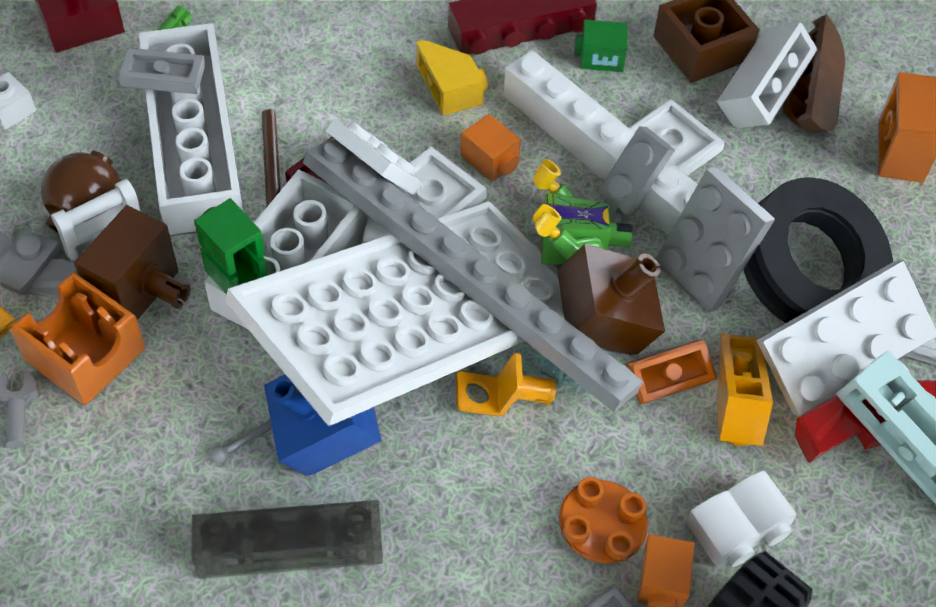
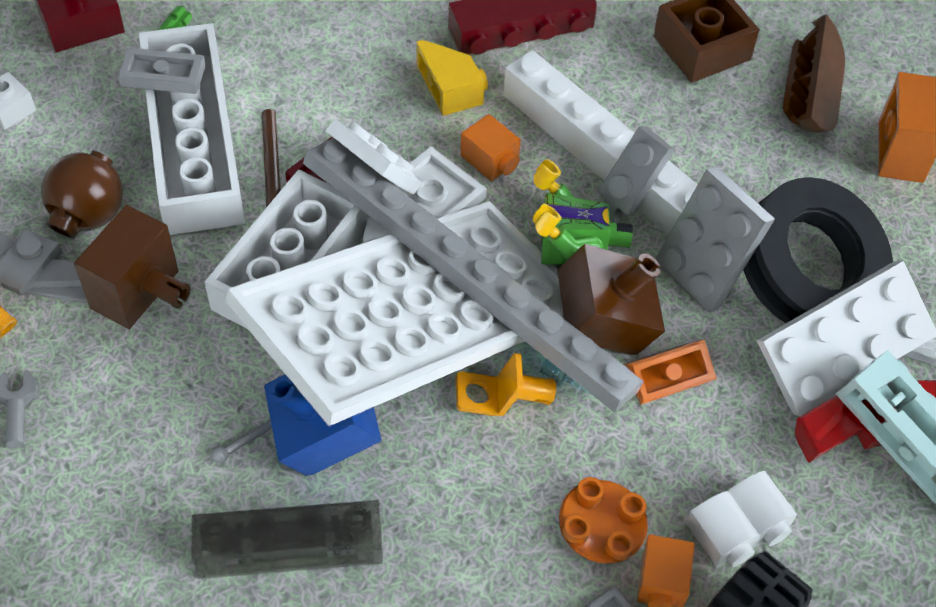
(78, 235): white plate -> none
(81, 340): orange piece -> none
(230, 245): green piece -> none
(602, 45): green brick -> none
(690, 138): white plate -> none
(743, 391): light orange slope -> none
(767, 75): white brick -> none

